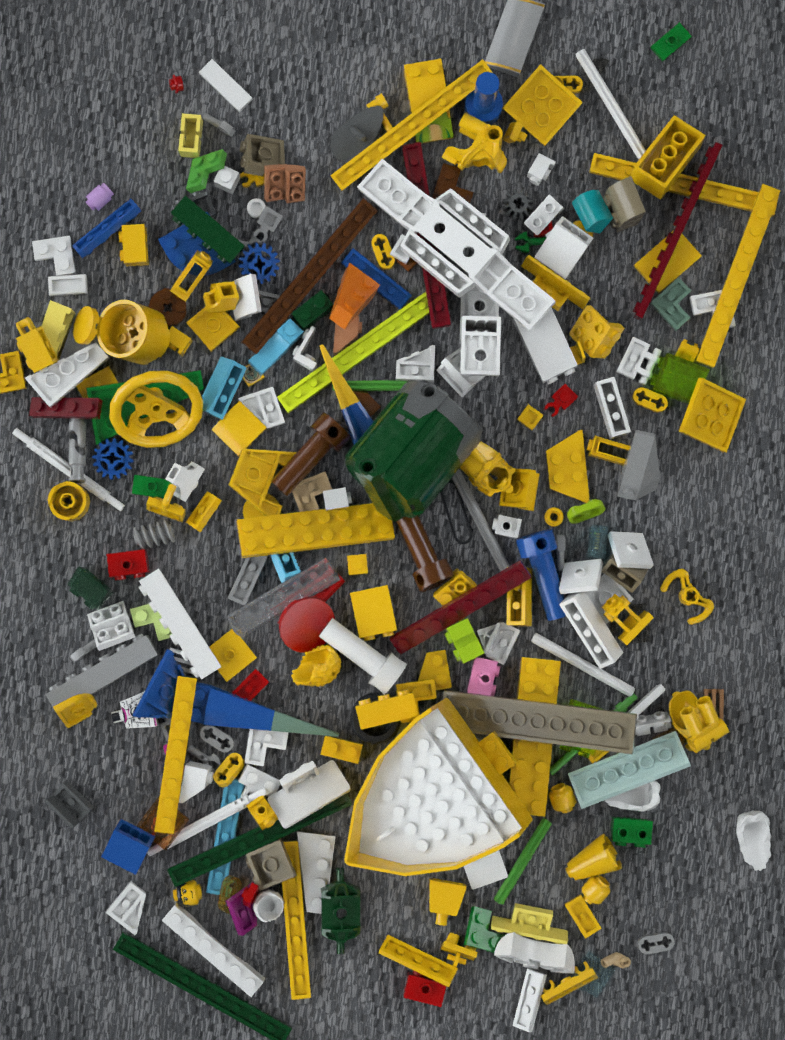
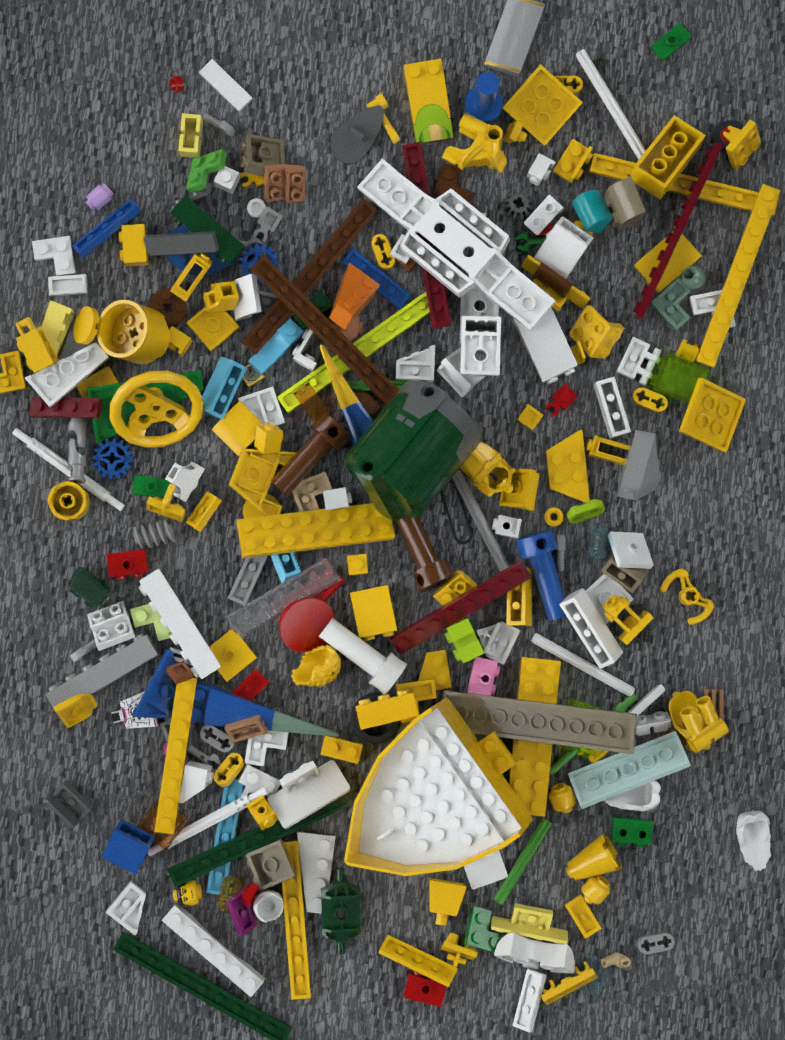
(179, 672): none -> dark orange tile
(181, 243): none -> dark grey tile
(244, 727): none -> medium nougat tile
(268, 438): none -> yellow brick
(310, 401): none -> clear orange tile
(325, 330): none -> reddish brown plate
(409, 126): yellow plate -> none
(552, 280): none -> reddish brown tile
(572, 161): none -> yellow bracket
(581, 576): white plate -> none
(693, 277): none -> sand green piece
(737, 140): none -> yellow plate

